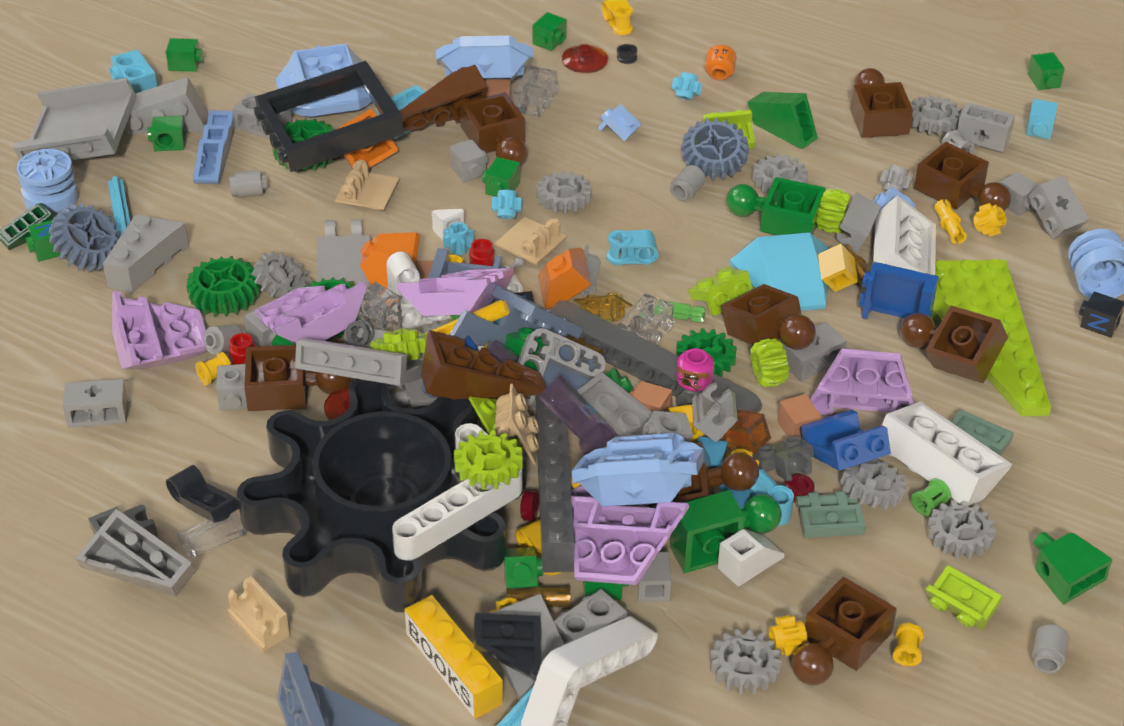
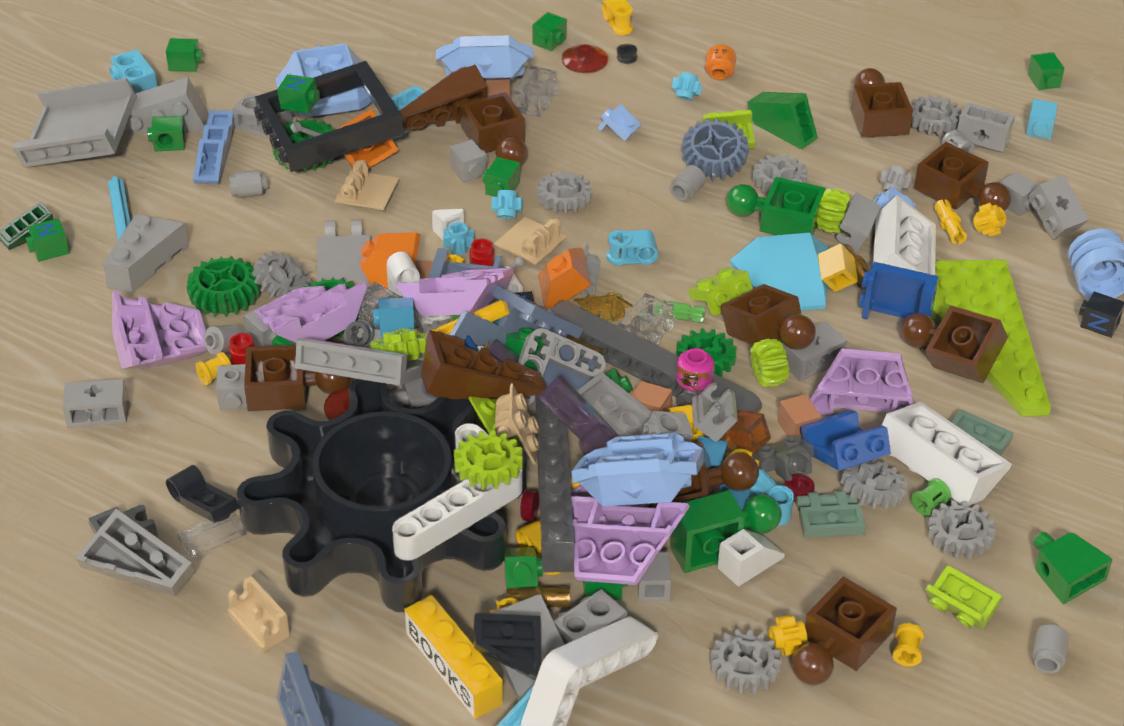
(47, 179): light blue wheel -> none
(83, 236): sand blue gear -> none
(296, 127): none -> light grey hinge
(298, 93): none -> green brick
(394, 314): none -> dark azure brick

